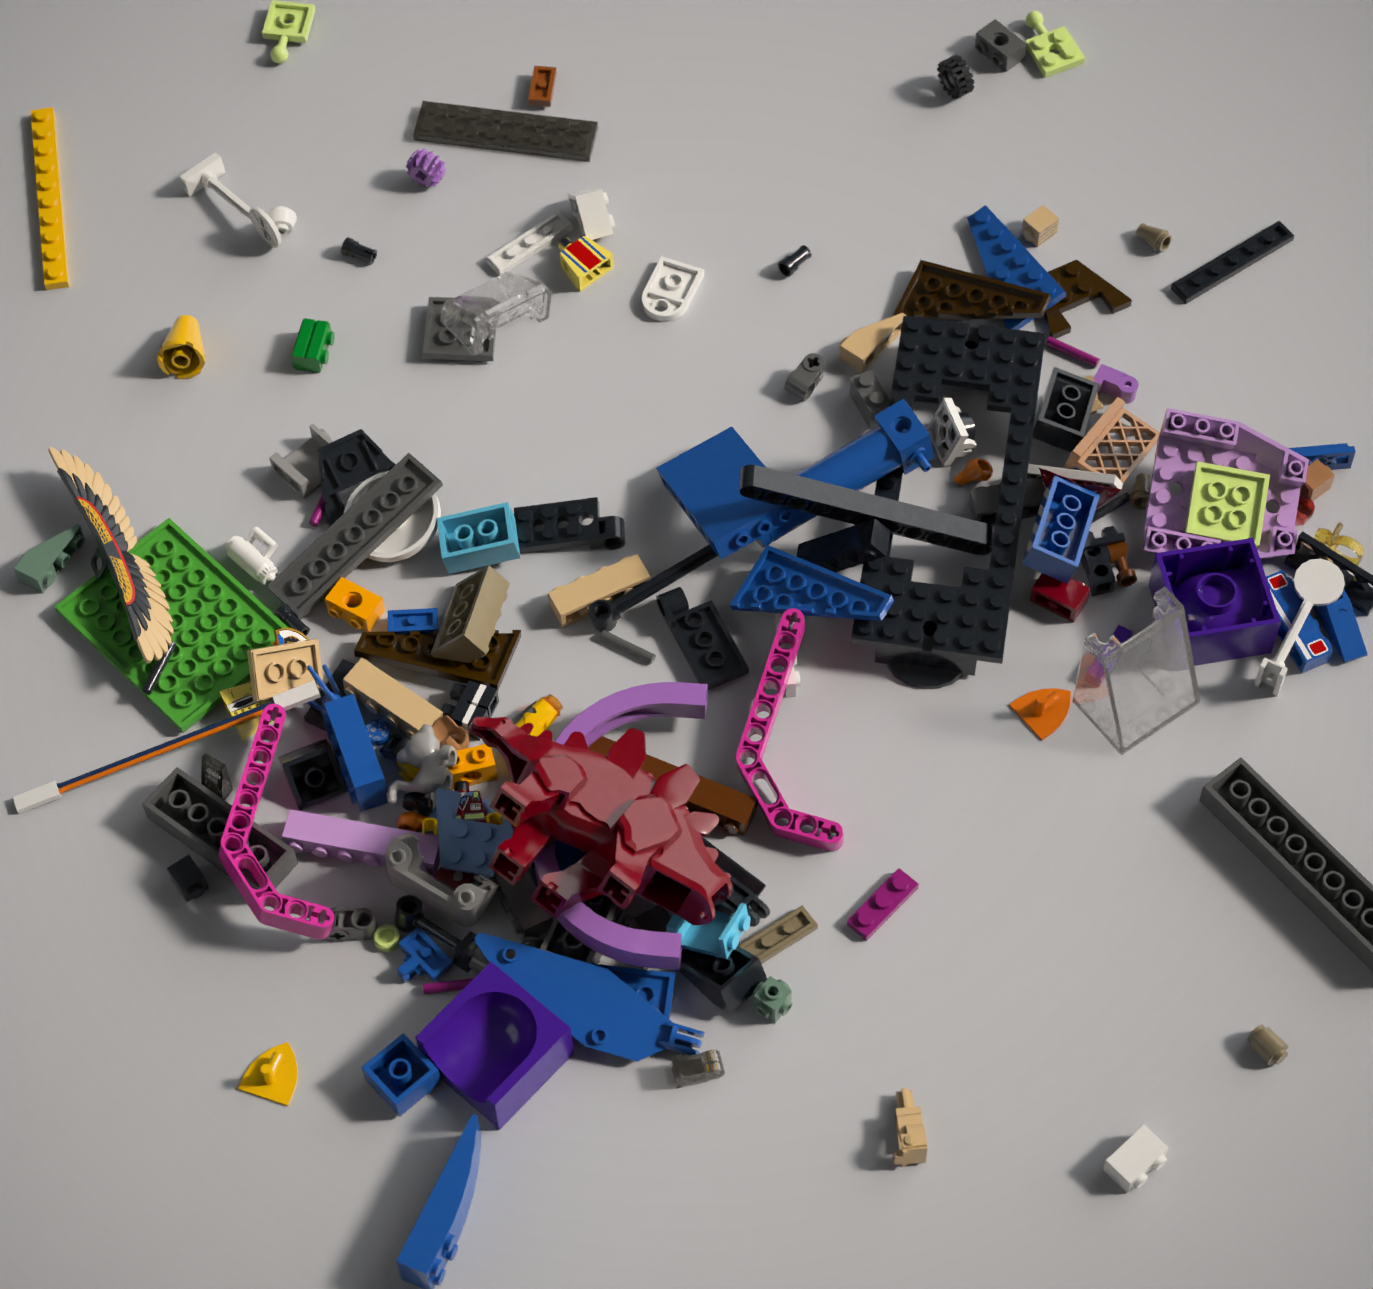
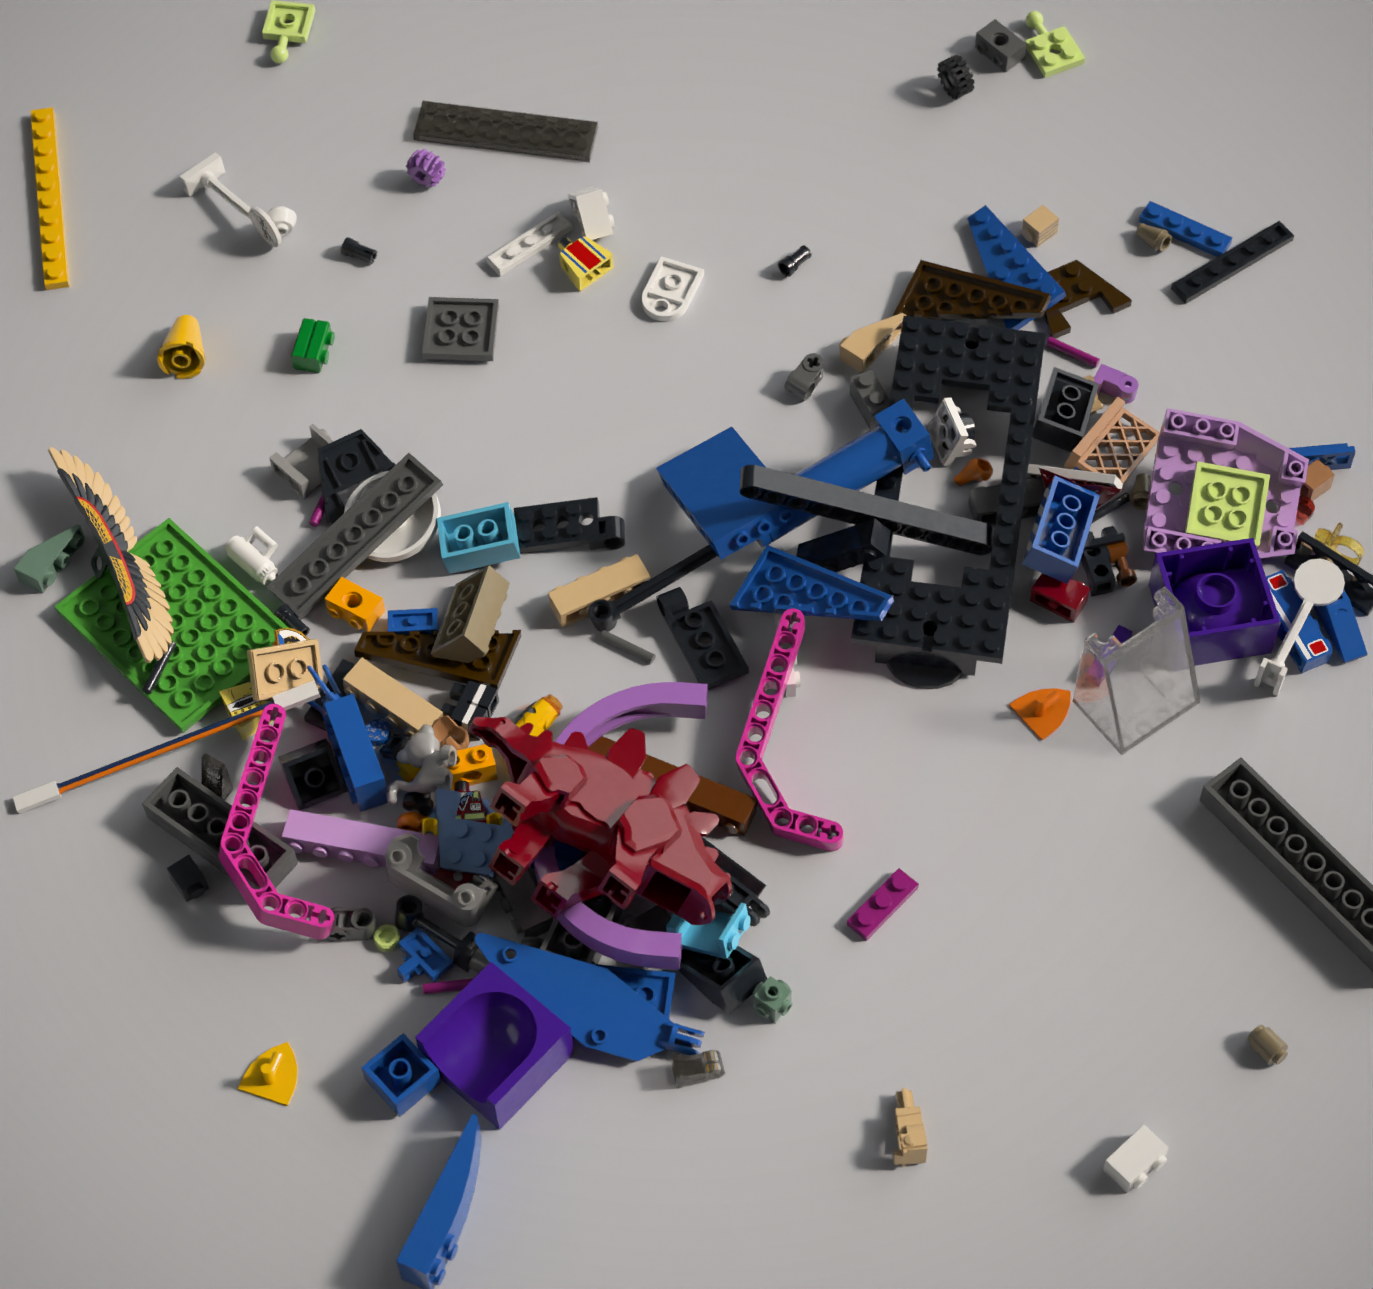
(492, 305): clear windscreen -> none
(542, 86): dark orange plate -> none
(780, 934): dark tan tile -> none
(1185, 229): none -> blue plate

